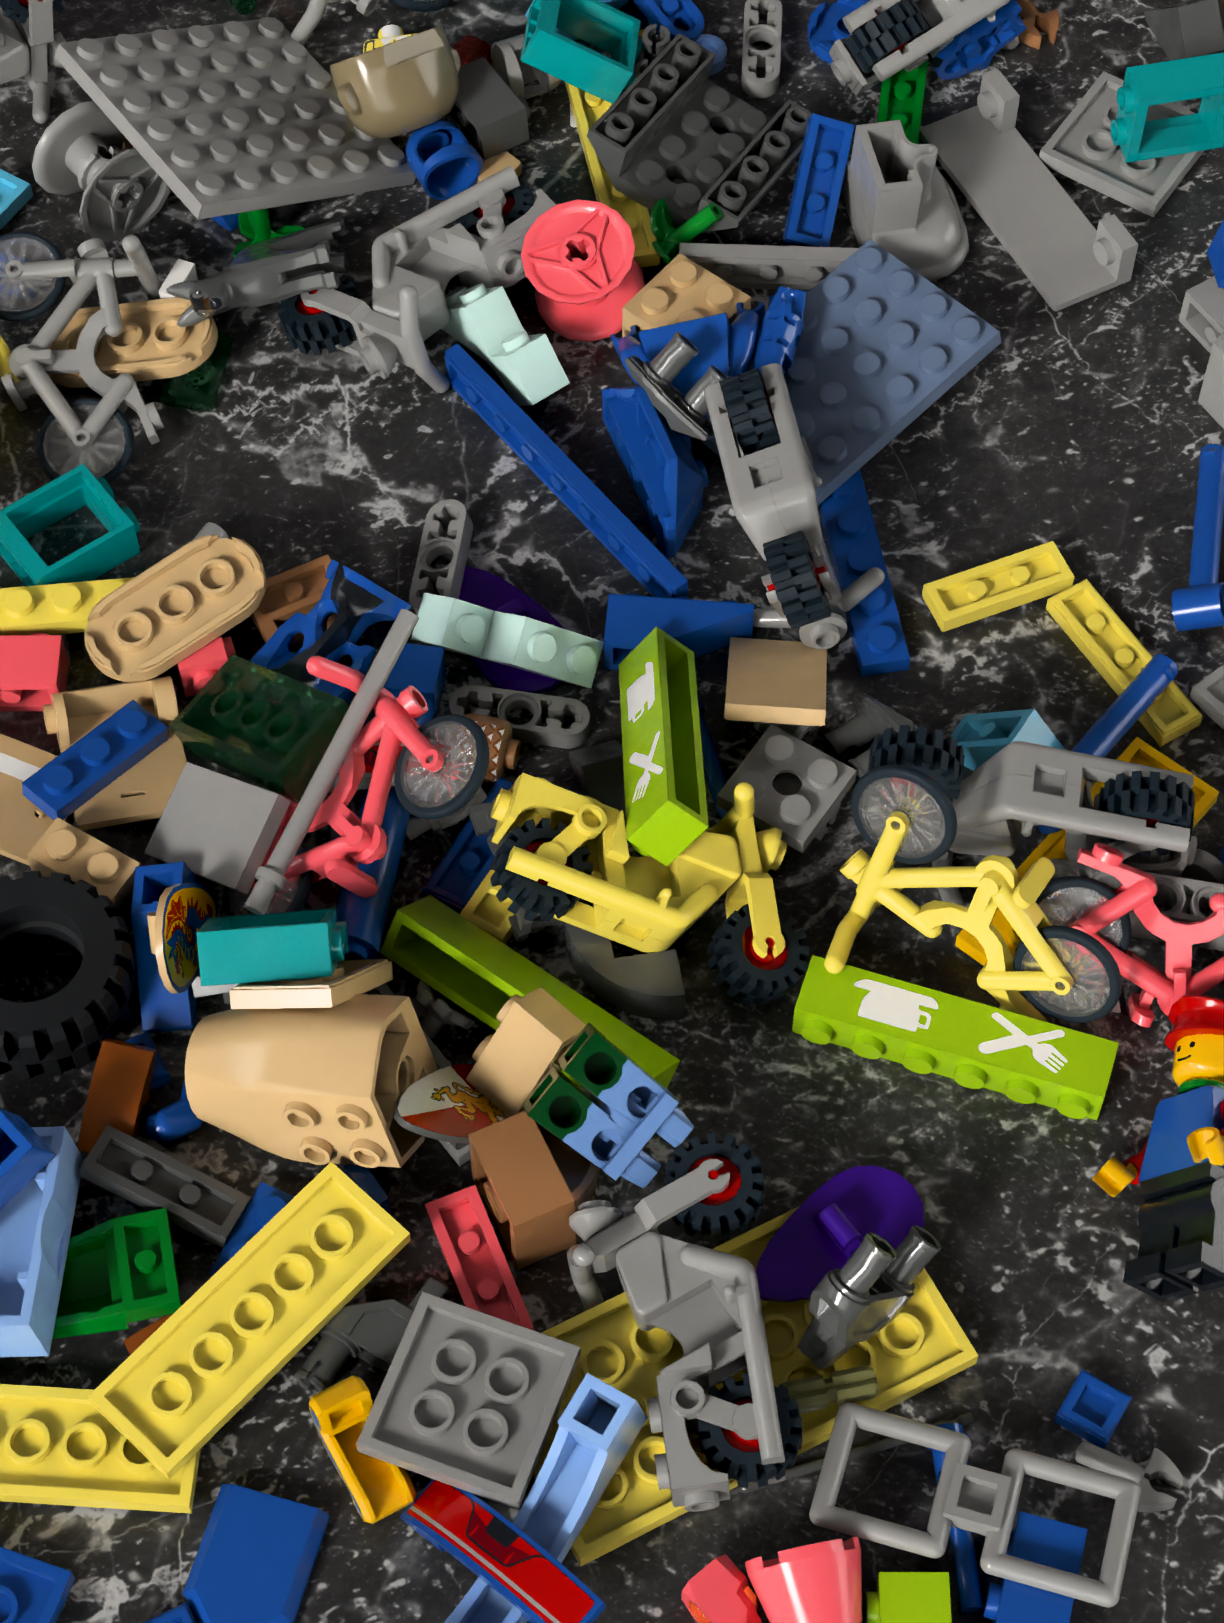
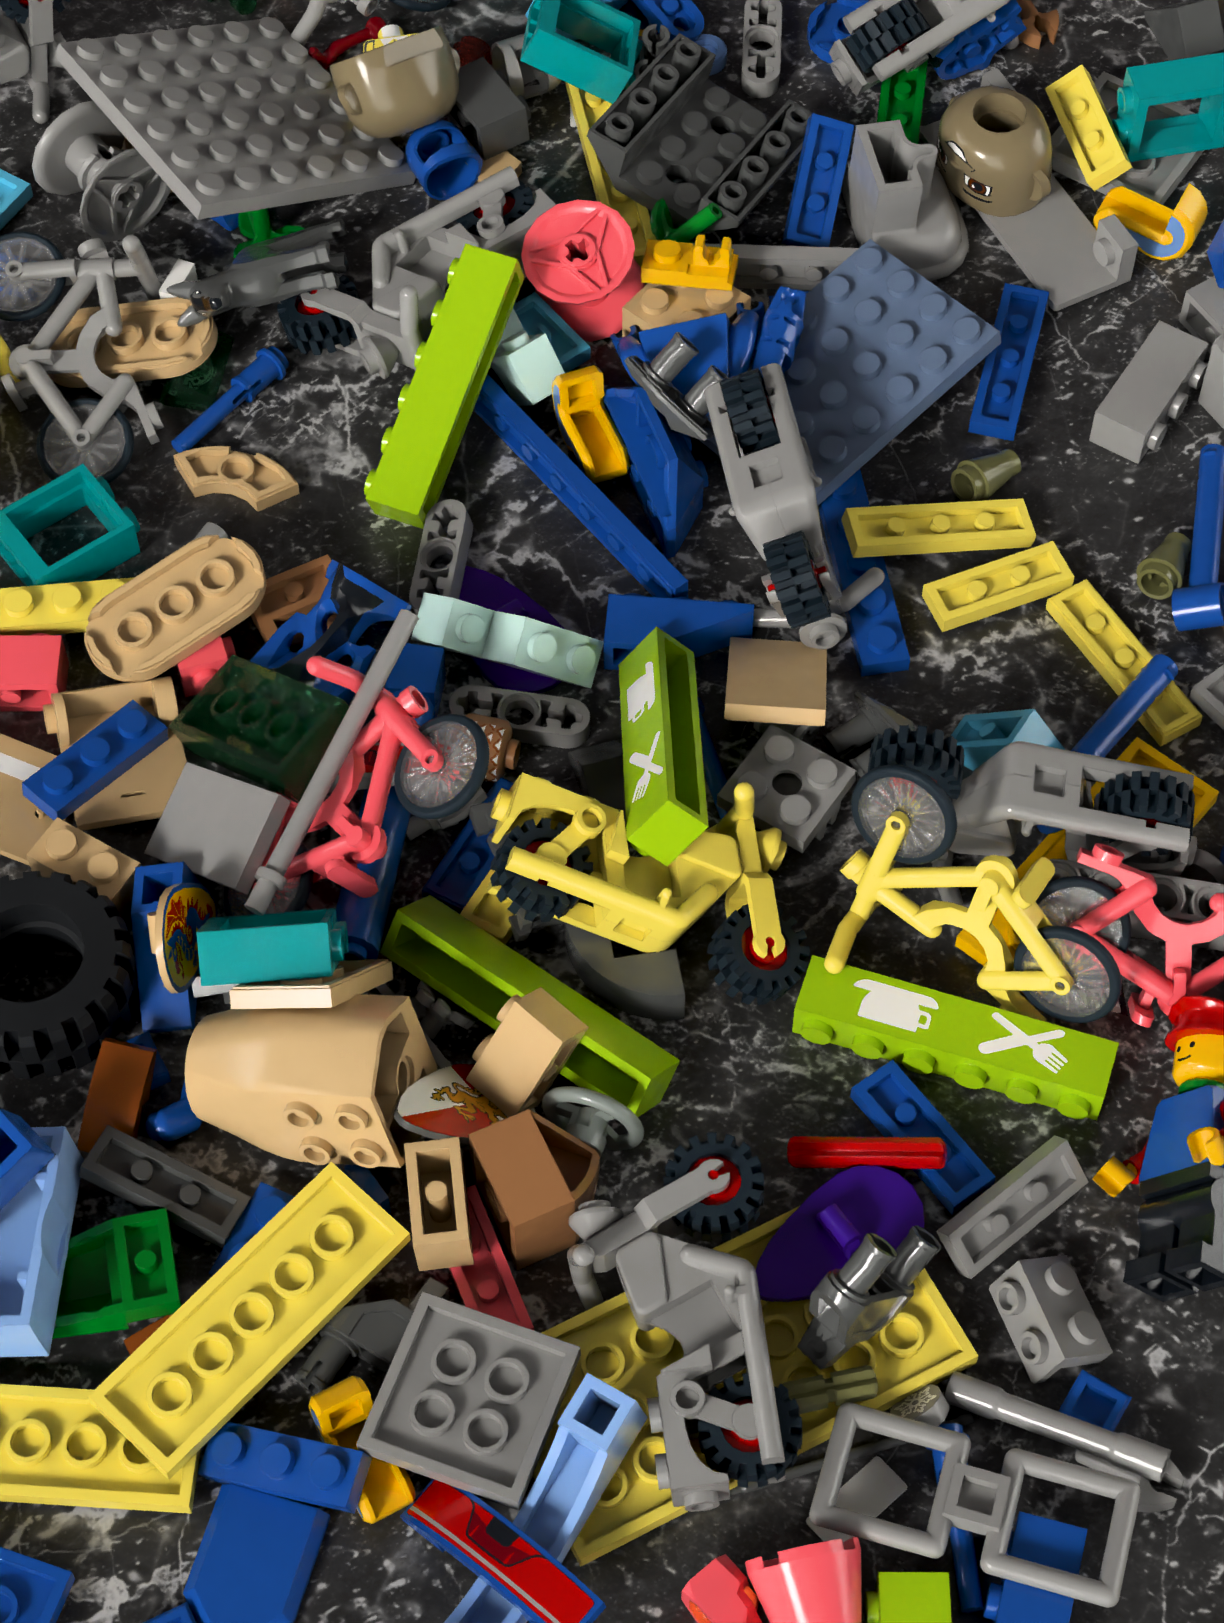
(236, 473): none -> tan tile
(268, 366): none -> blue pin
(286, 1466): none -> blue plate
(340, 45): none -> dark red piece
(438, 1204): none -> tan brick
(444, 386): none -> lime brick
(540, 318): none -> medium azure plate
(587, 424): none -> yellow animal
(623, 1120): hips -> none
(690, 264): none -> yellow plate
(866, 1493): none -> white sticker
(867, 1151): none -> red axle
(903, 1111): none -> blue plate
(924, 1405): none -> light grey tile
(938, 527): none -> light yellow plate
(982, 476): none -> olive cone
(995, 151): none -> dark tan piece
(1010, 363): none -> blue plate
(1012, 1207): none -> light grey plate
(1048, 1316): none -> light grey bracket
(1088, 128): none -> light yellow plate
(1117, 1448): none -> light grey piece
(1150, 393): none -> light grey brick
(1156, 228): none -> yellow animal
(1164, 567): none -> olive cone

